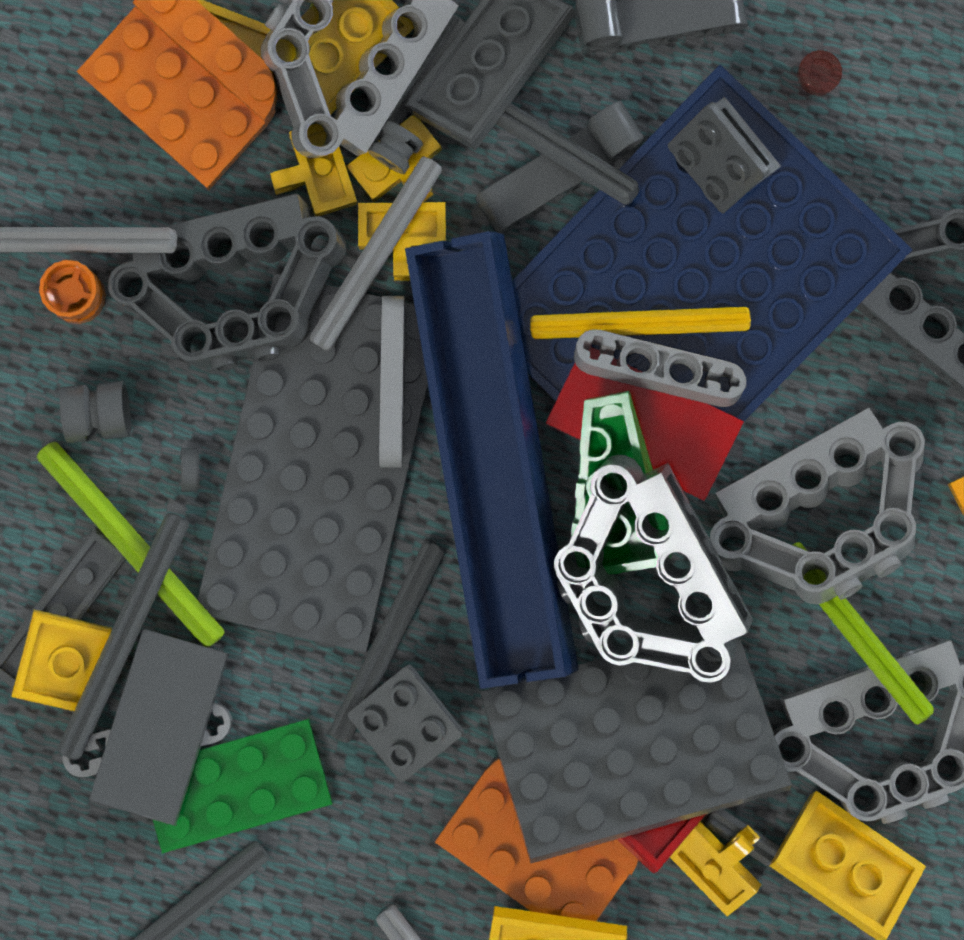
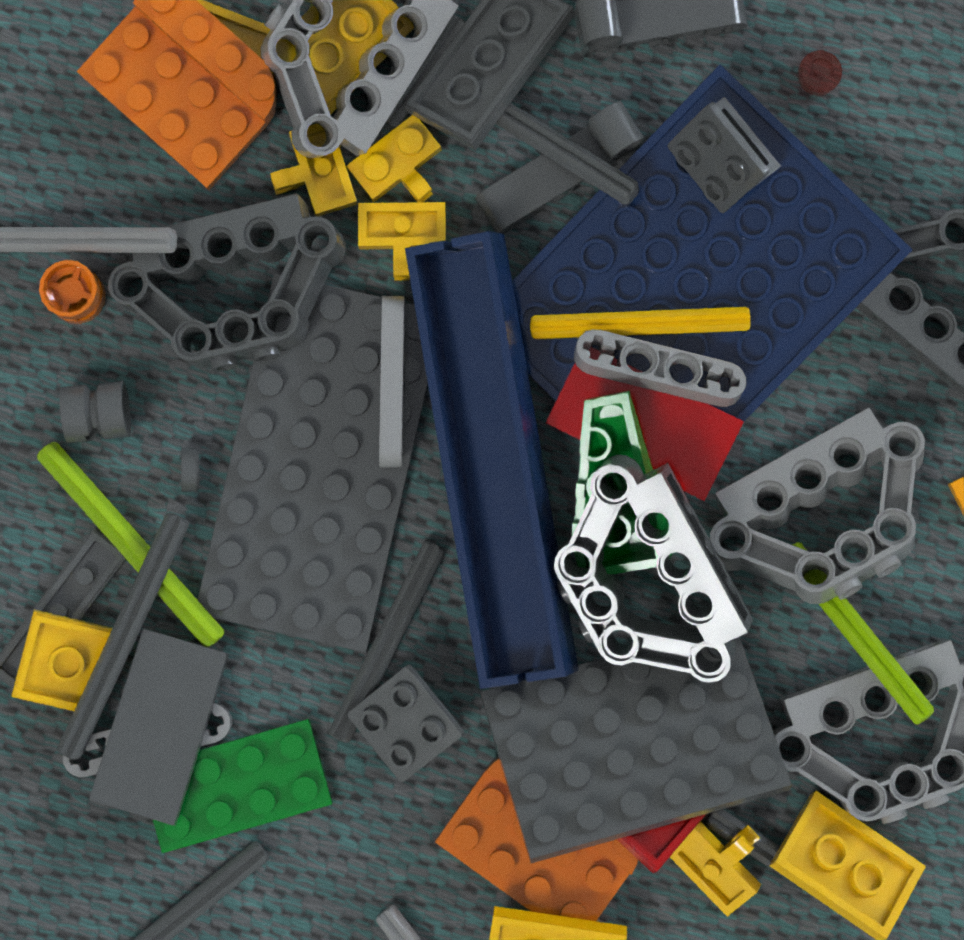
(375, 253): light grey axle -> none
(395, 147): dark grey wheel -> none

